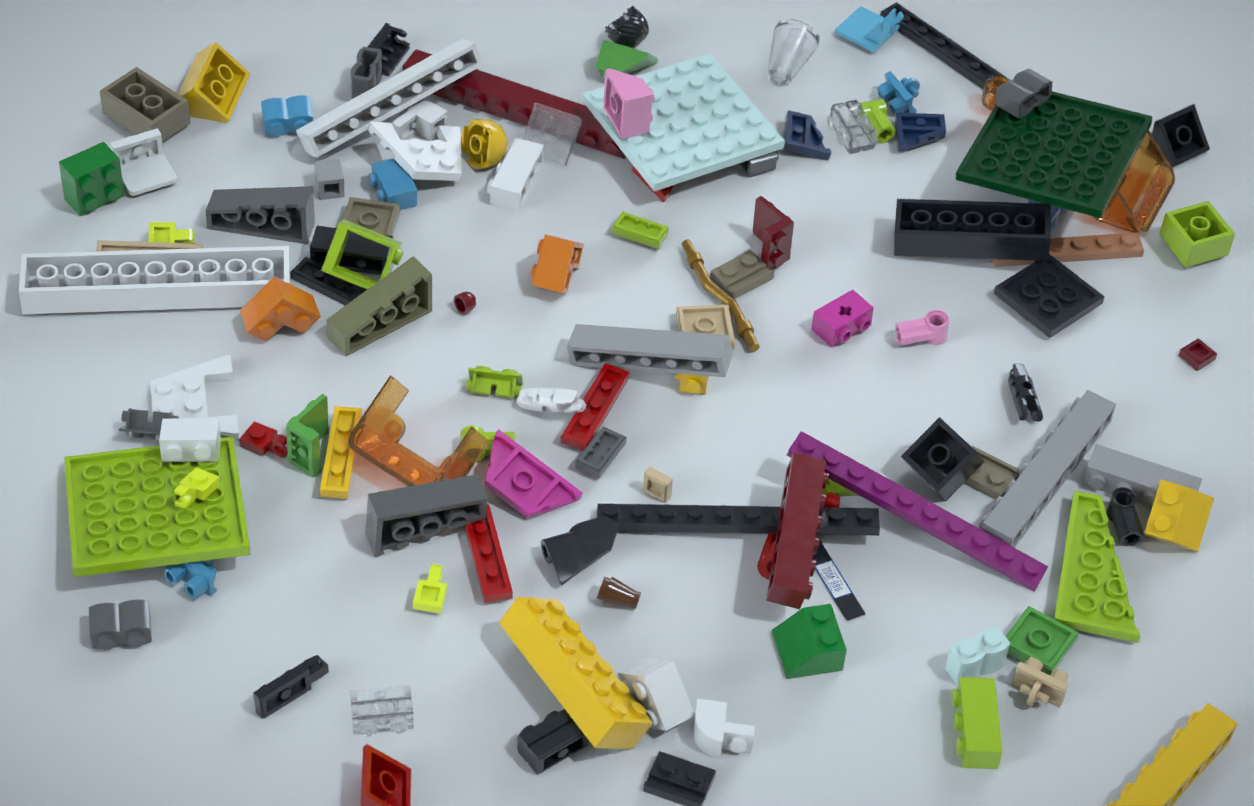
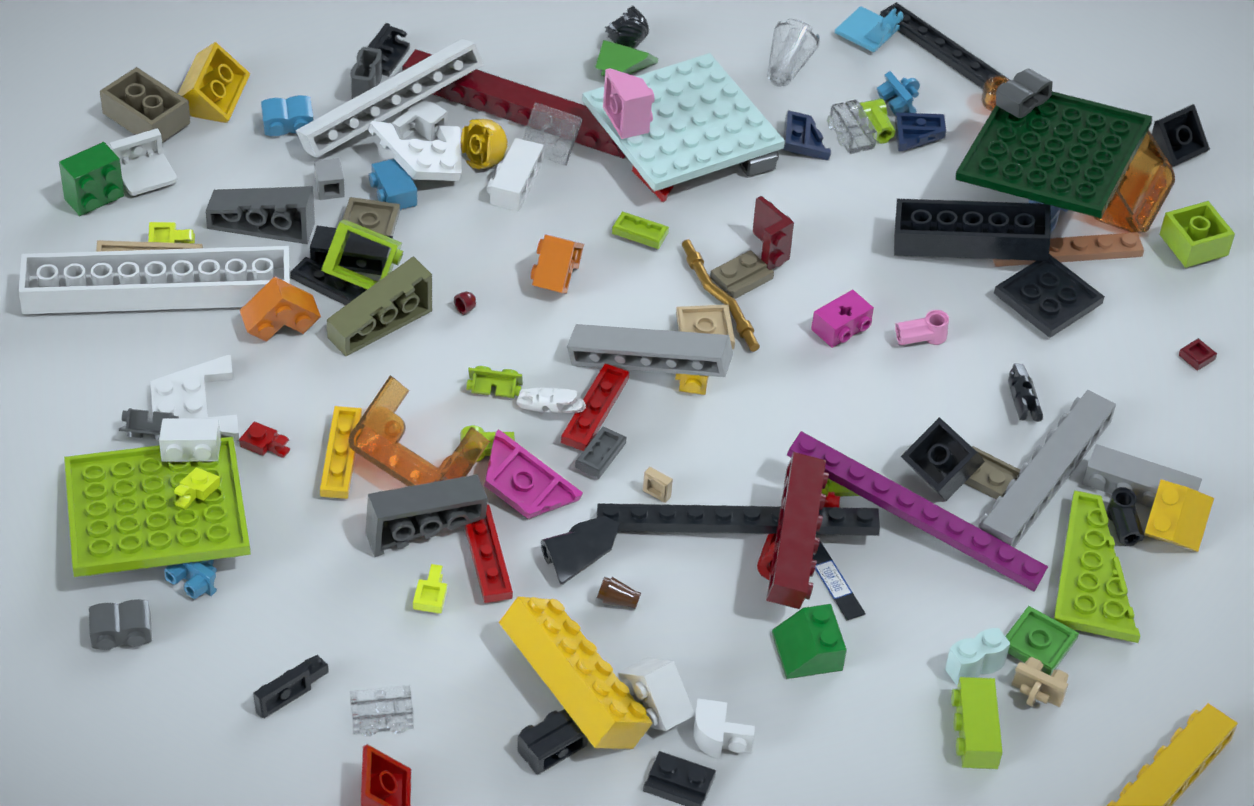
(305, 434): bright green bracket -> none

